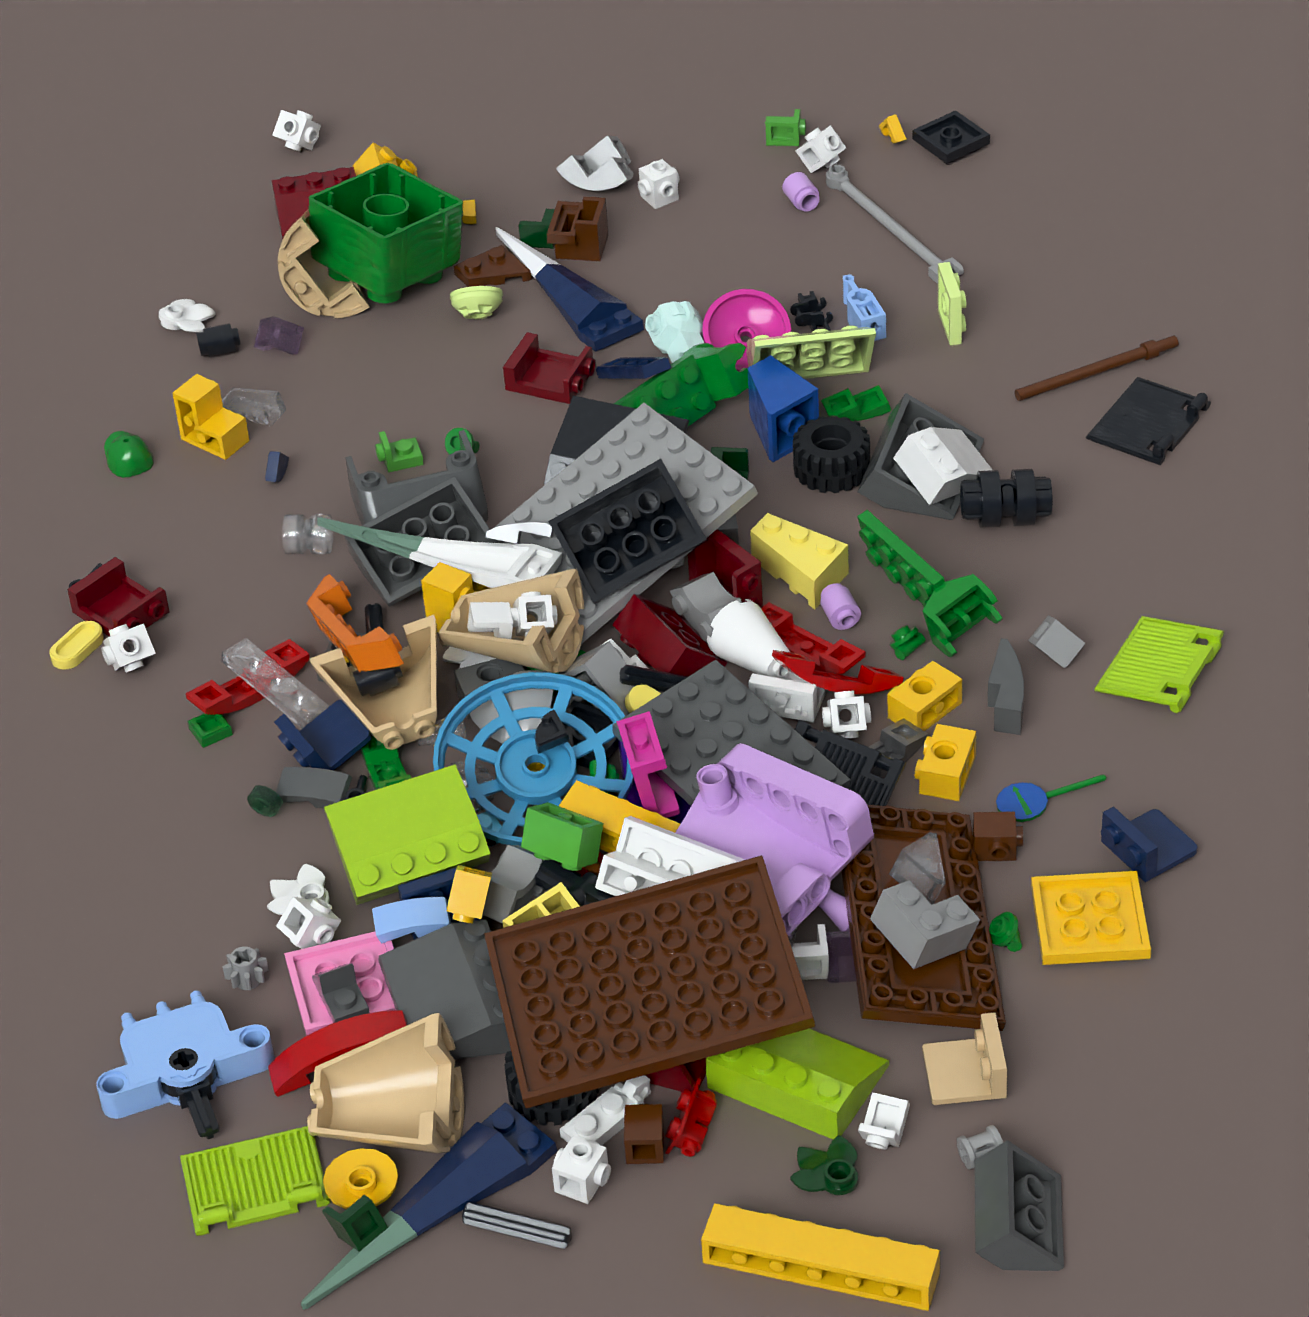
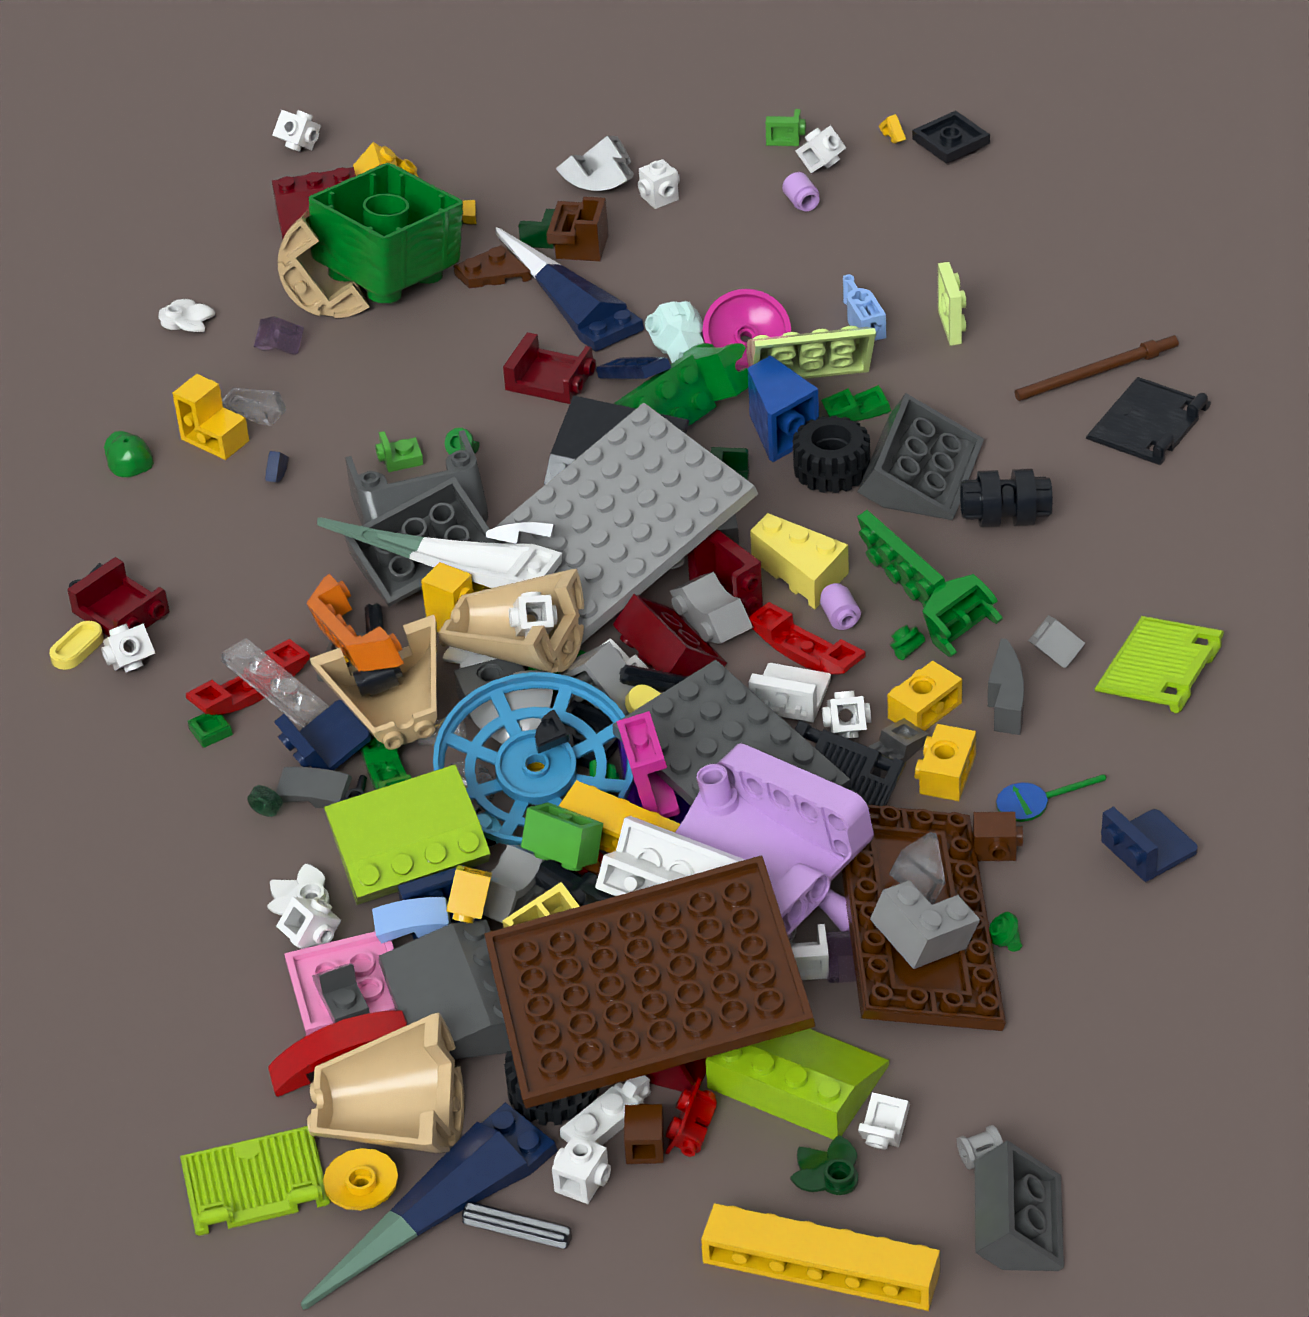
(182, 1061): light blue piece -> none
(218, 340): black brick -> none
(245, 968): light grey gear -> none
(305, 534): clear wheel -> none
(358, 1223): dark green panel -> none
(476, 301): yellowish green piece -> none
(491, 617): white panel -> none
(627, 531): black slope -> none
(747, 639): white cone -> none
(805, 314): black piece -> none
(838, 179): light grey hinge -> none
(868, 681): red slope -> none
(939, 461): white slope -> none
(968, 1067): tan bracket -> none
(1090, 917): yellow plate -> none

